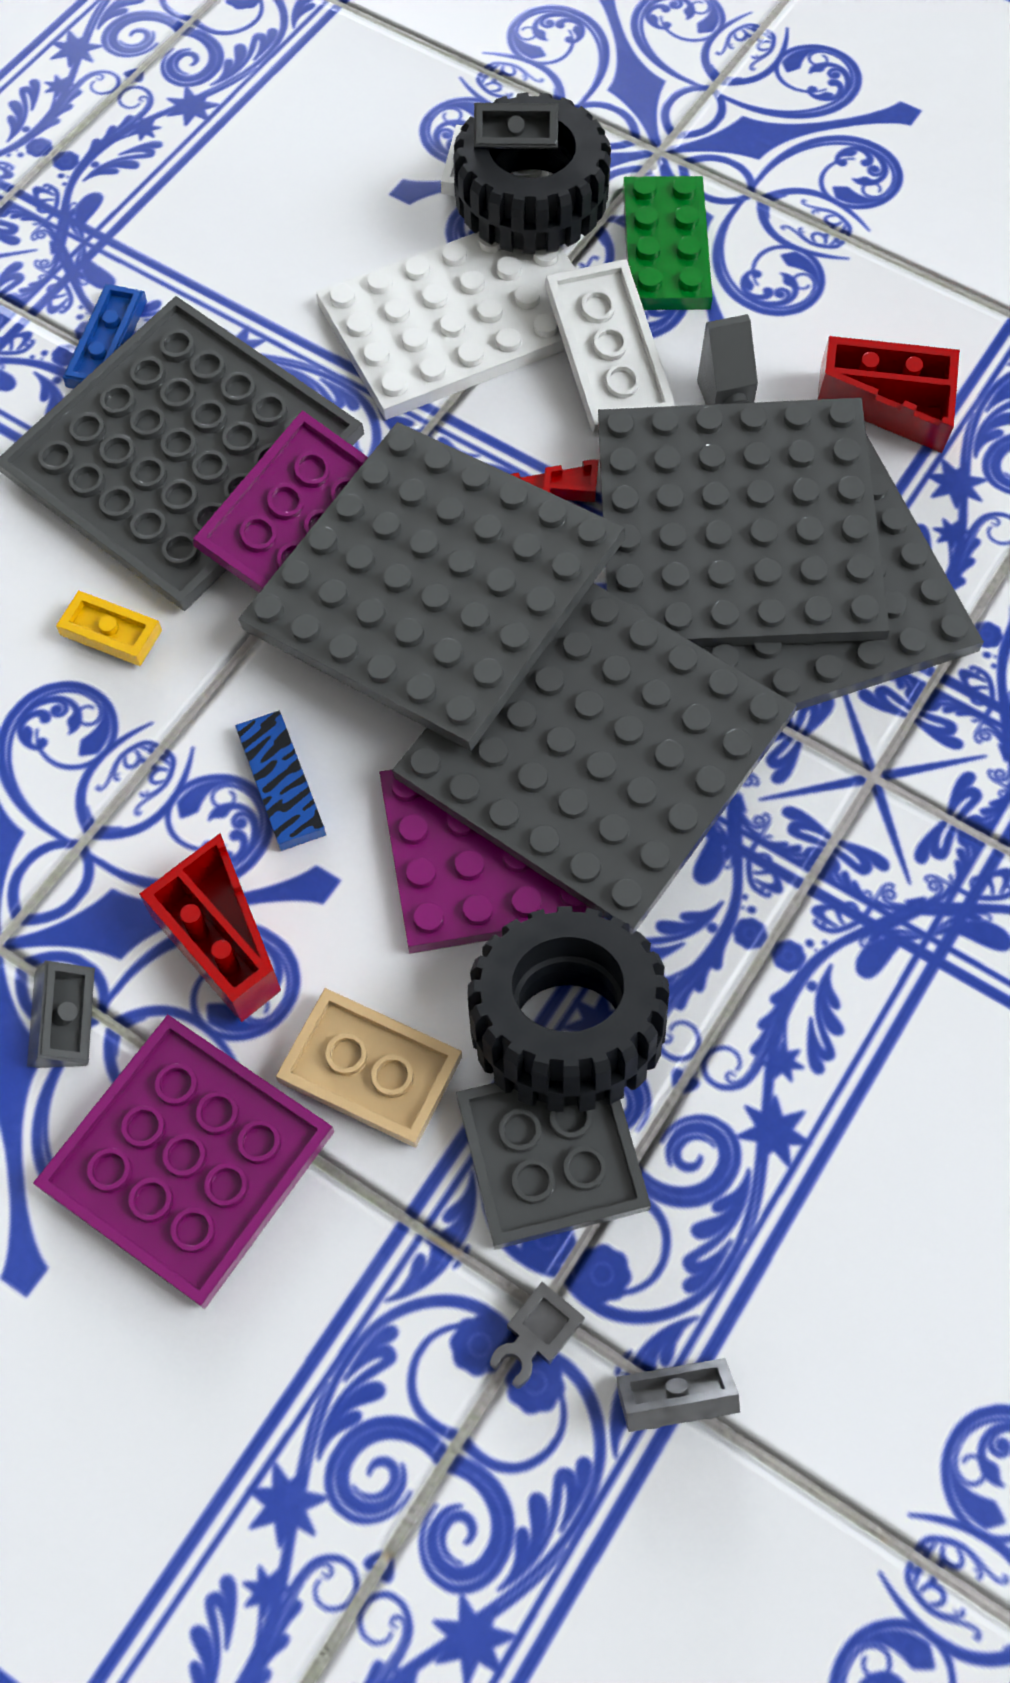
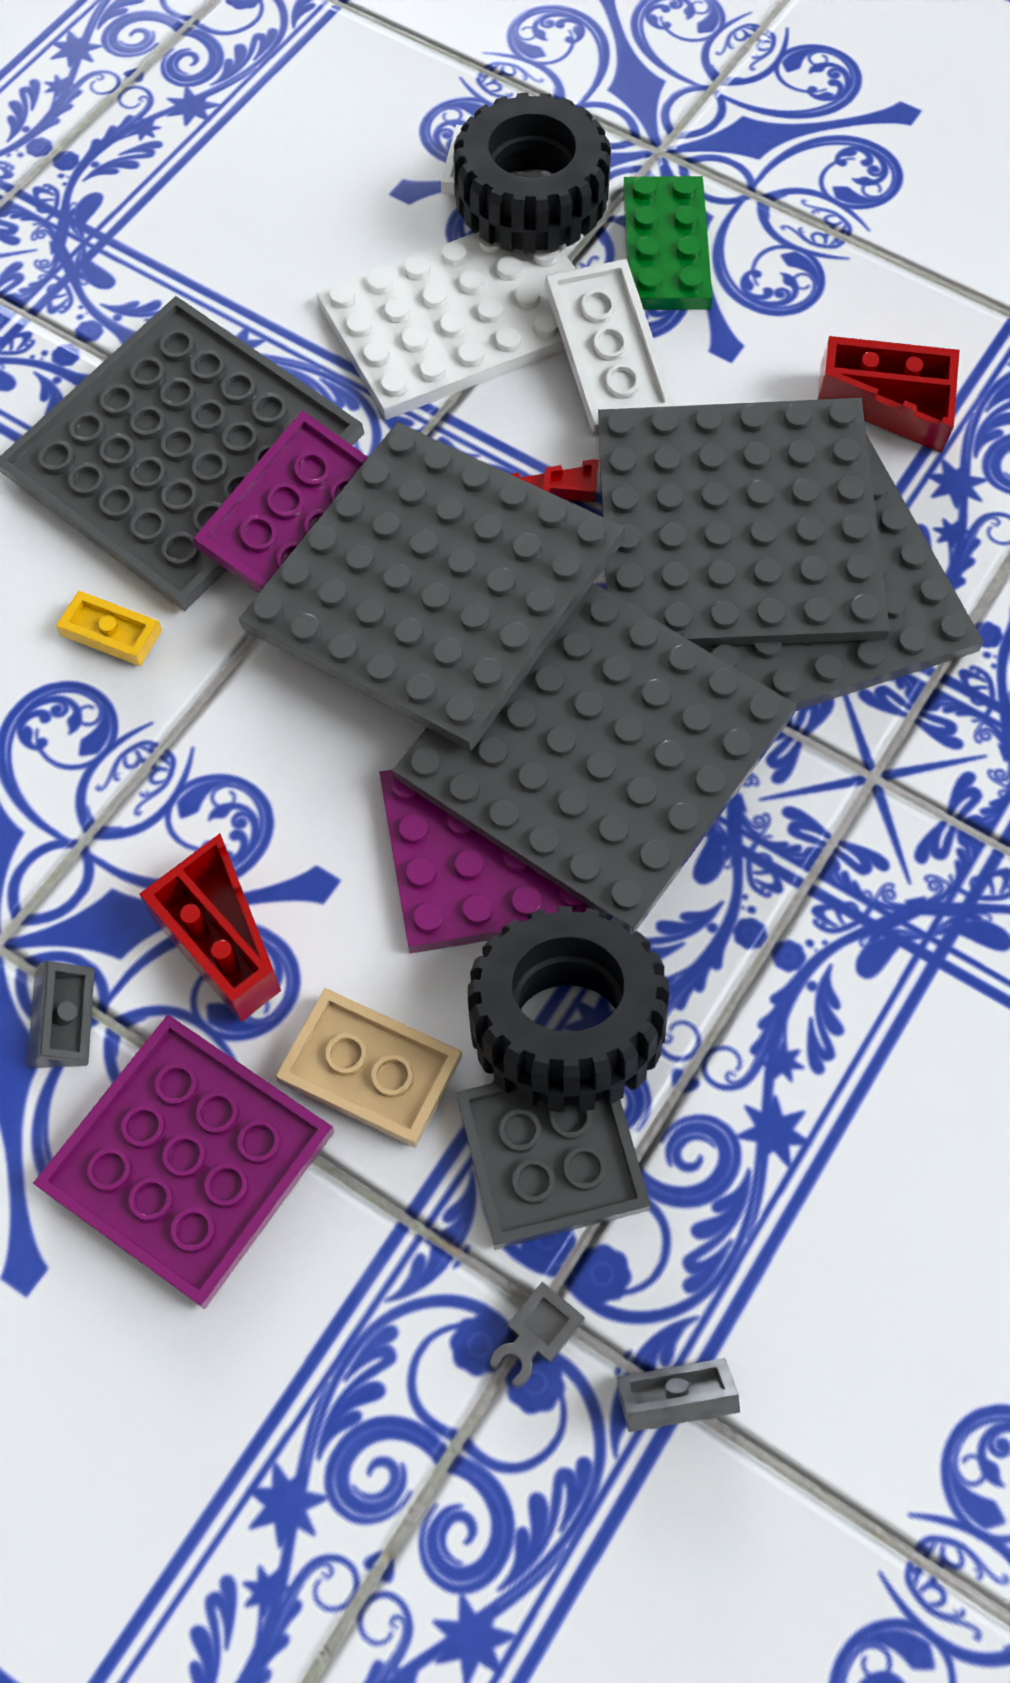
(107, 329): blue tile -> none
(280, 780): tile -> none
(516, 125): dark grey slope -> none
(728, 362): dark grey slope -> none

